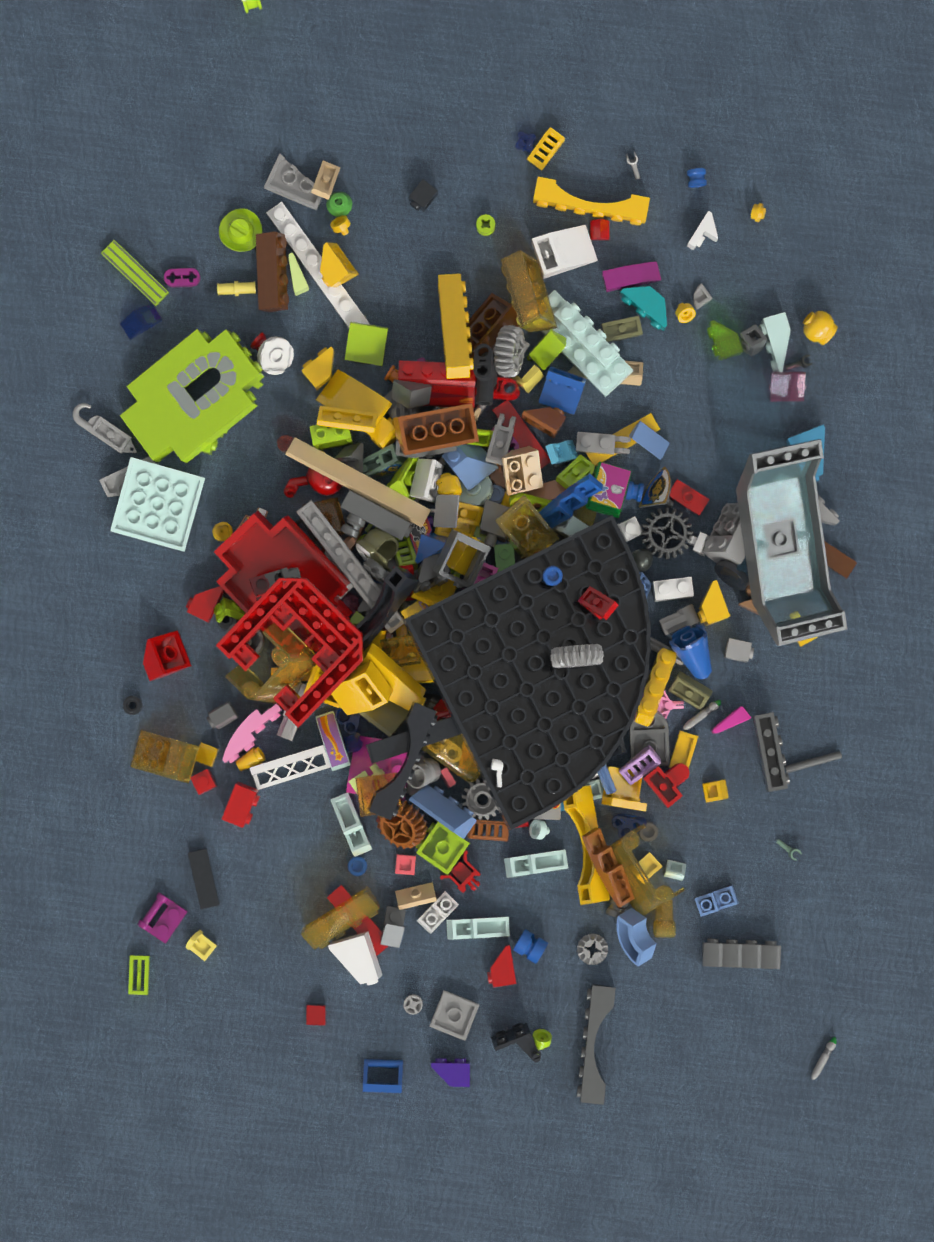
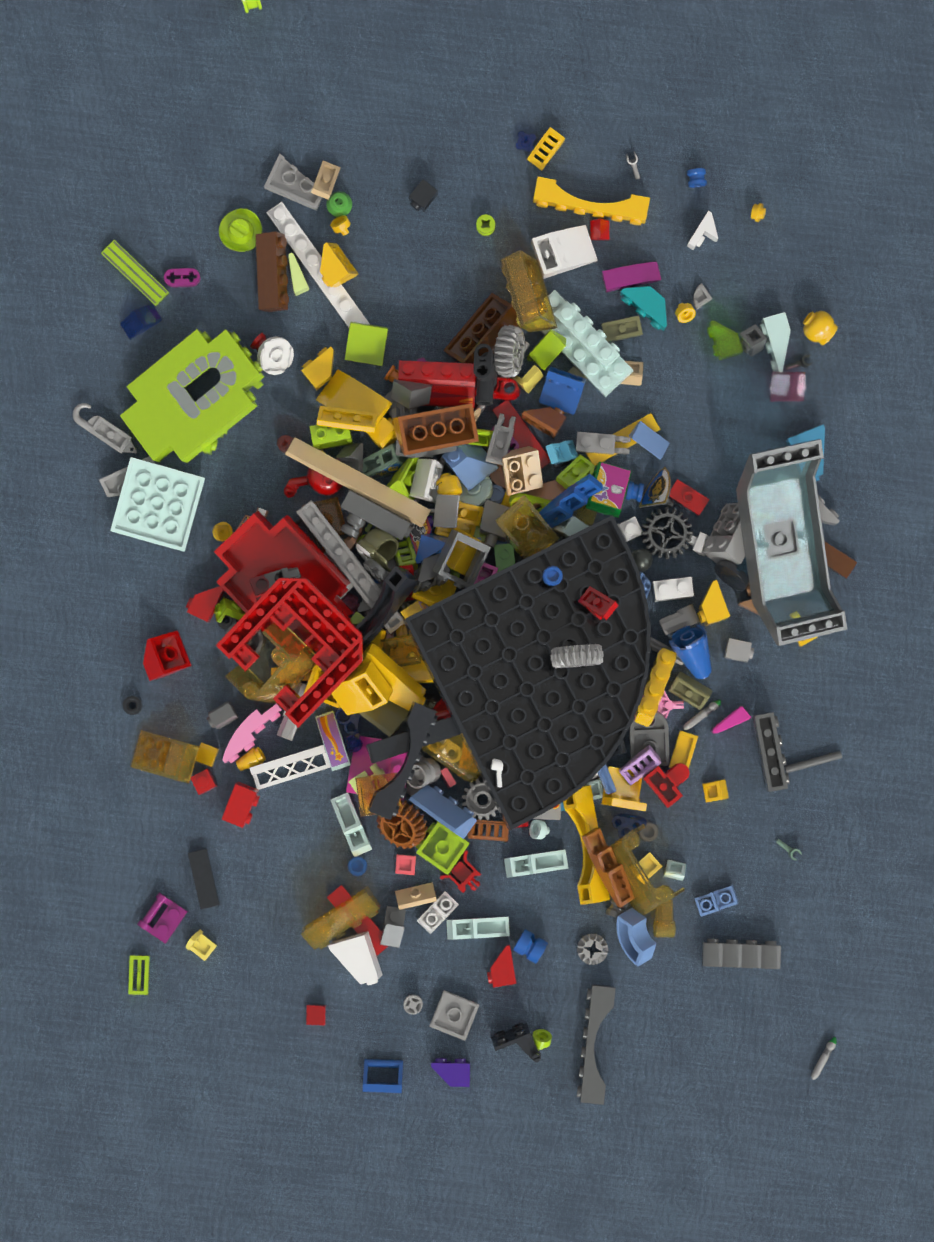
(236, 288): light yellow pin -> none
(454, 326): yellow brick -> none

